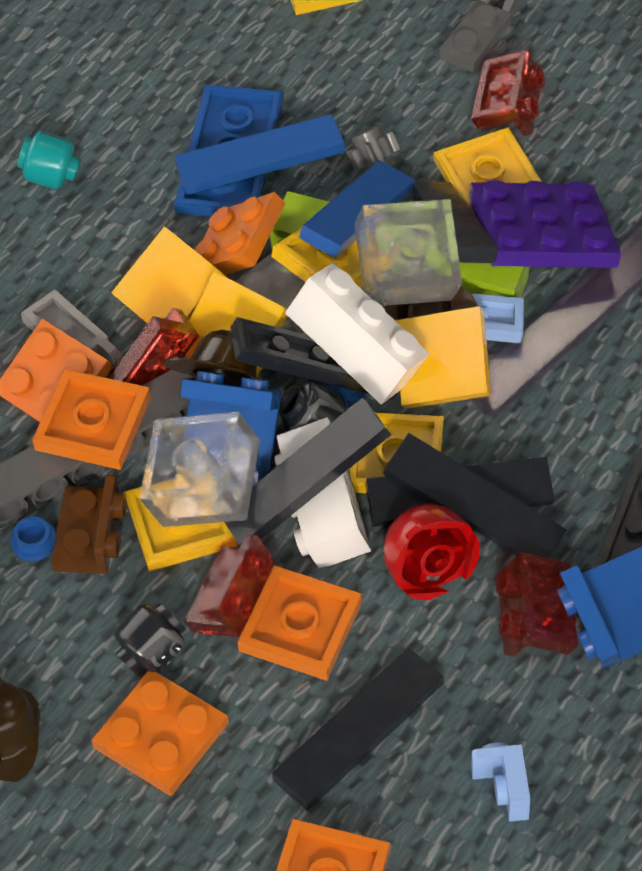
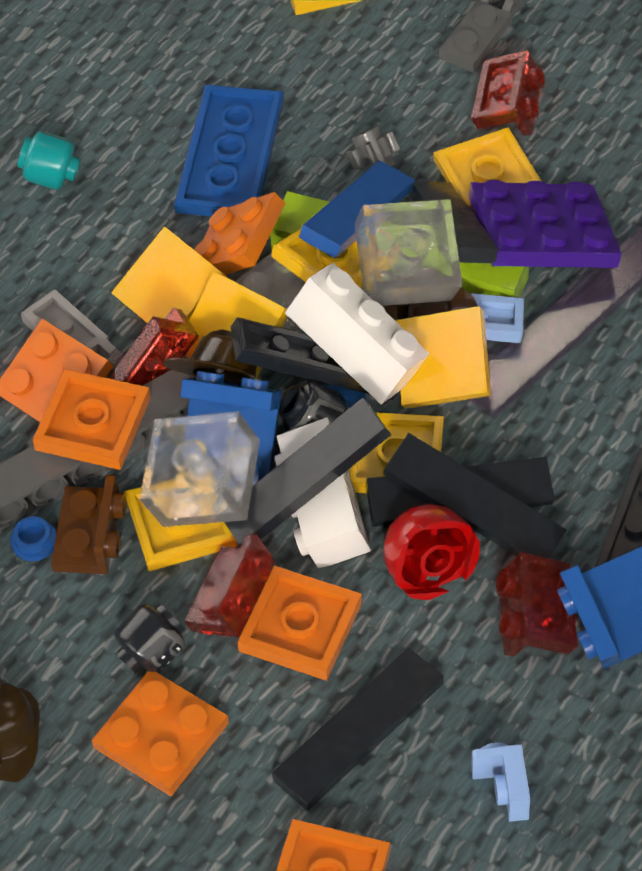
(259, 154): blue tile -> none

